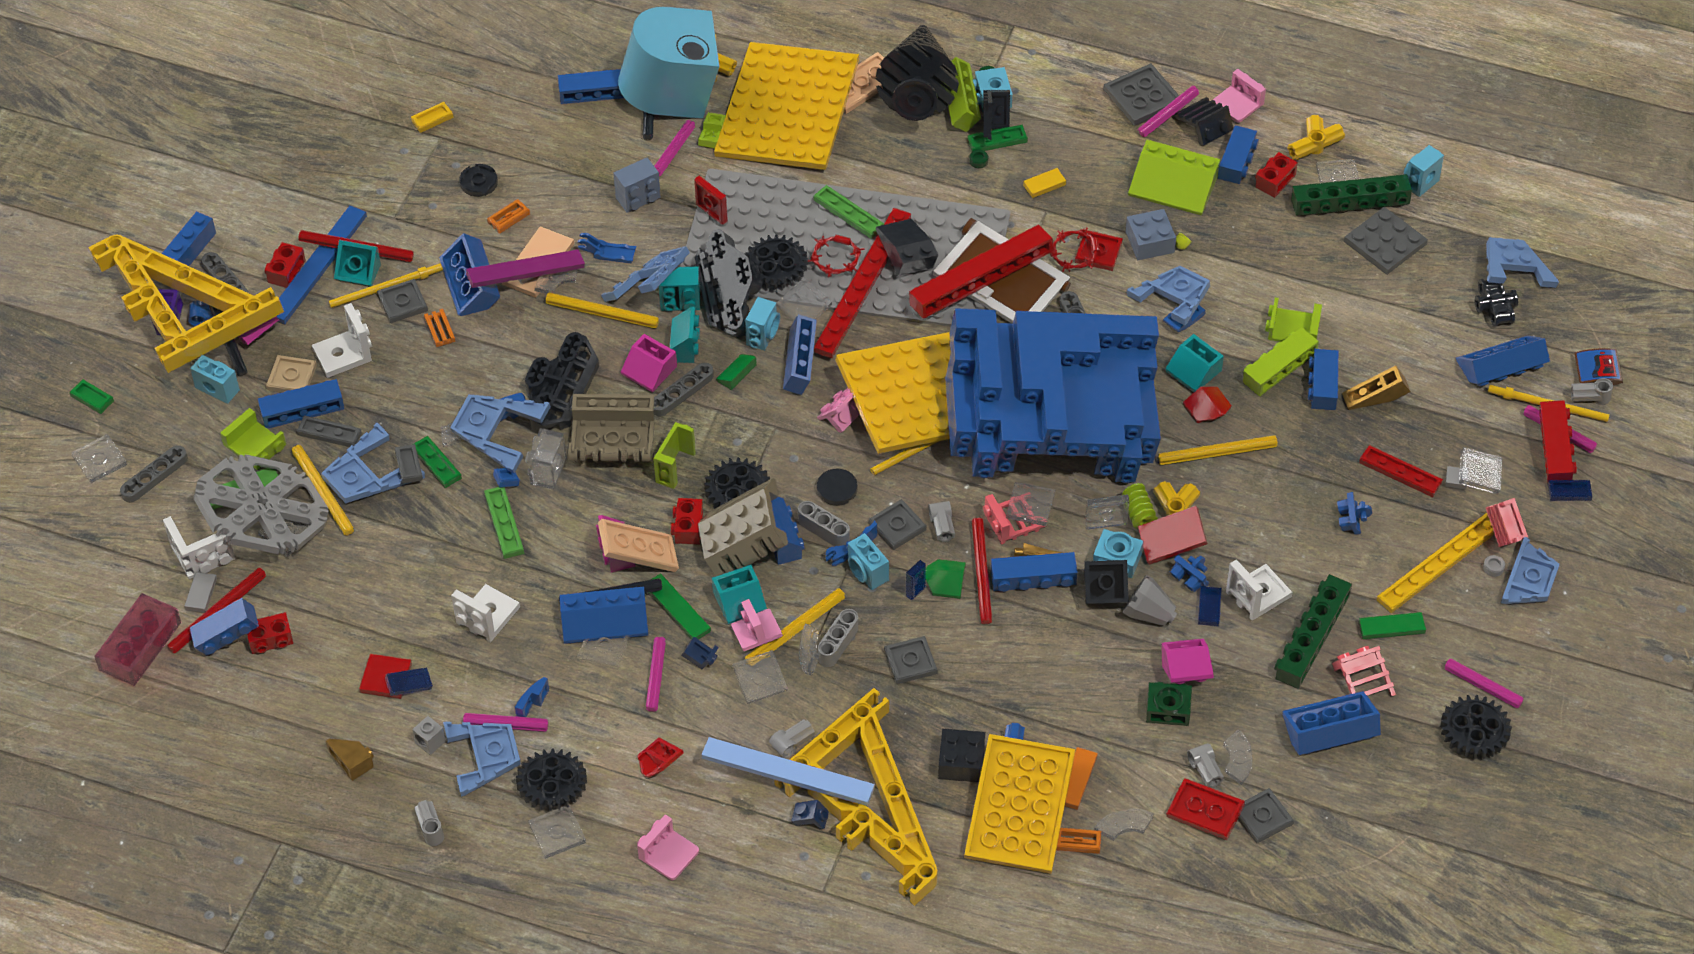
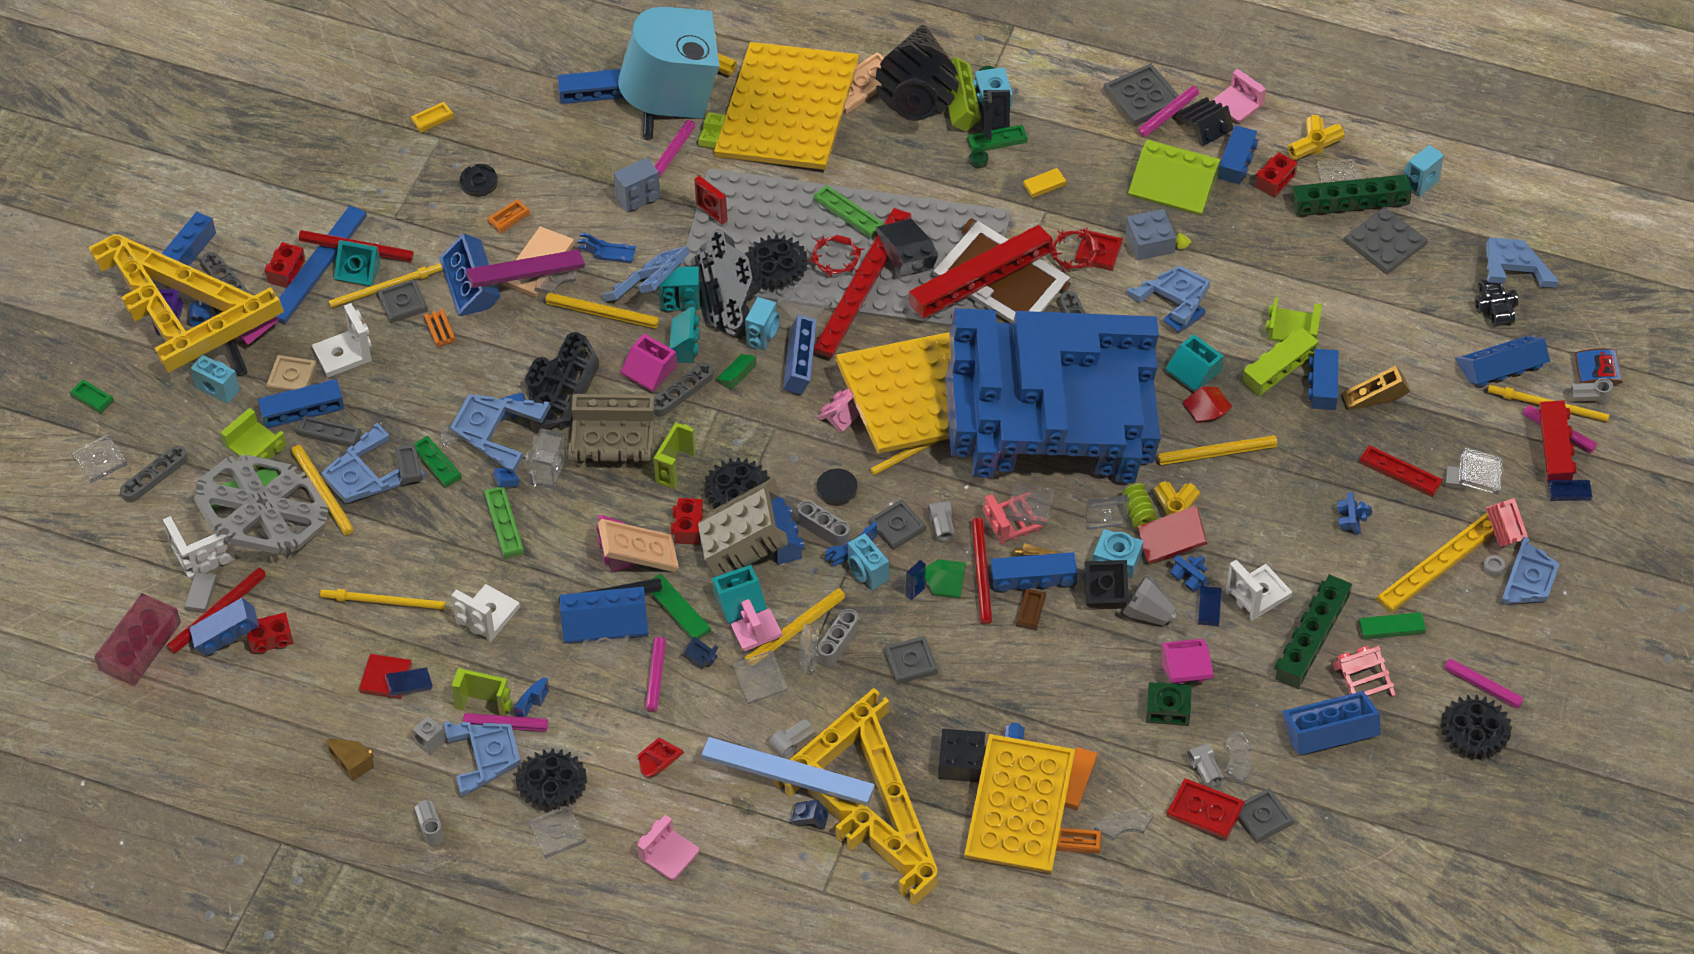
(342, 595): none -> yellow bar
(481, 686): none -> lime panel
(1031, 609): none -> reddish brown tile

